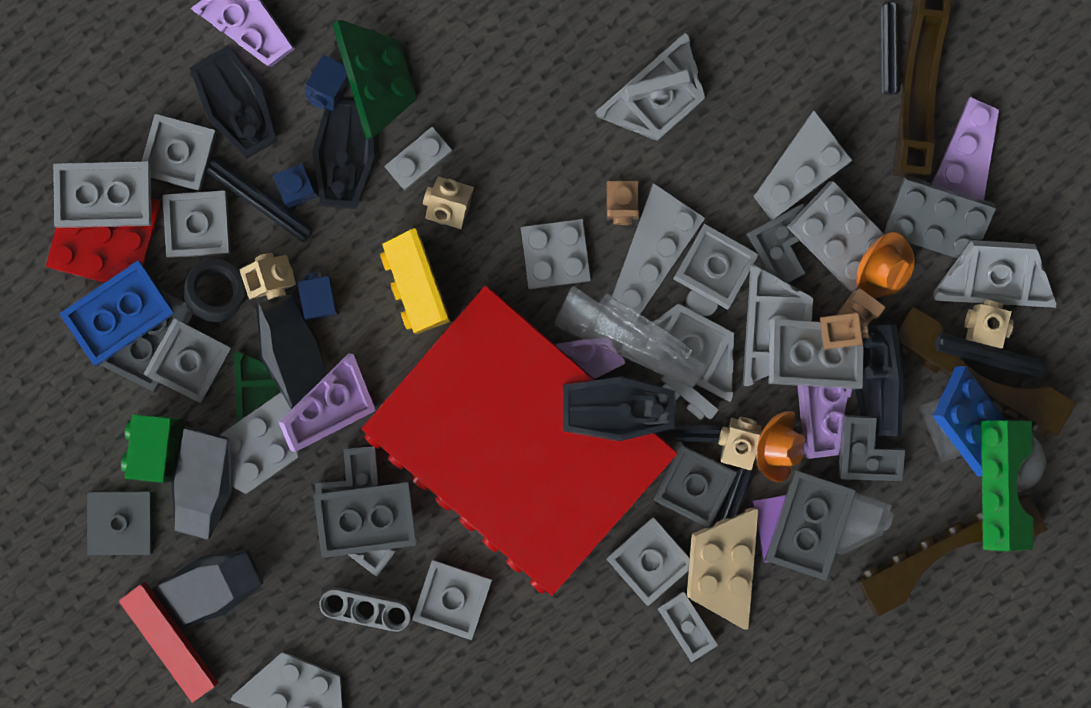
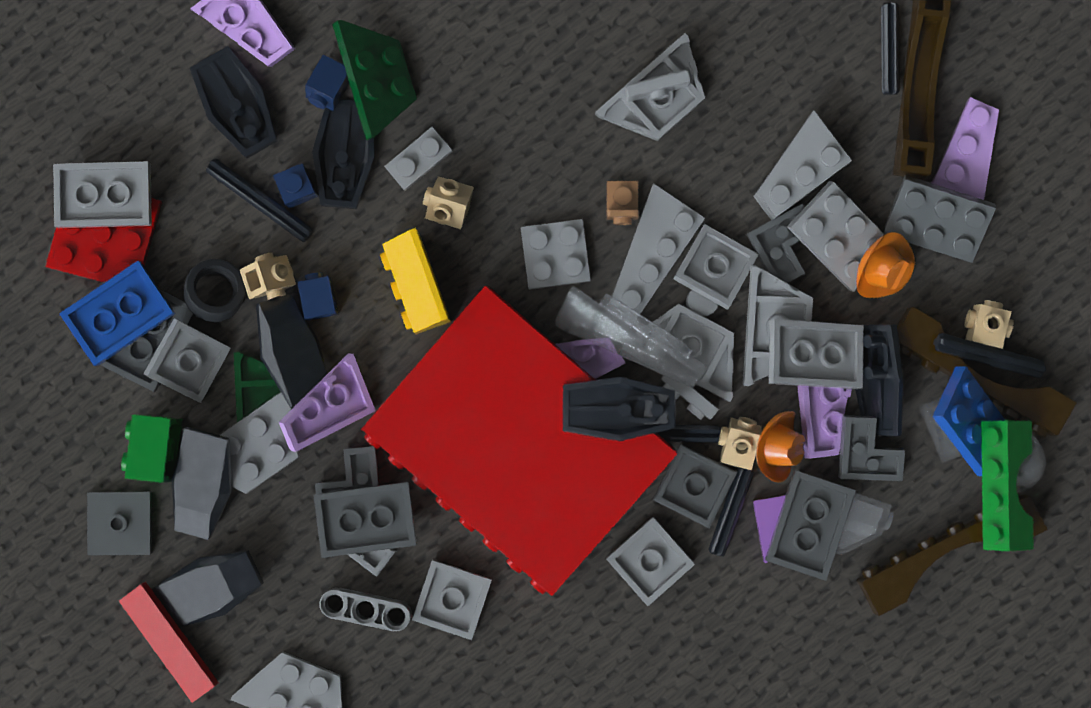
(179, 151): light grey plate -> none
(196, 224): light grey plate -> none
(687, 626): light grey plate -> none
(724, 566): tan wing -> none
(843, 331): medium nougat bracket -> none
(863, 304): medium nougat bracket -> none
(997, 273): light grey wing -> none

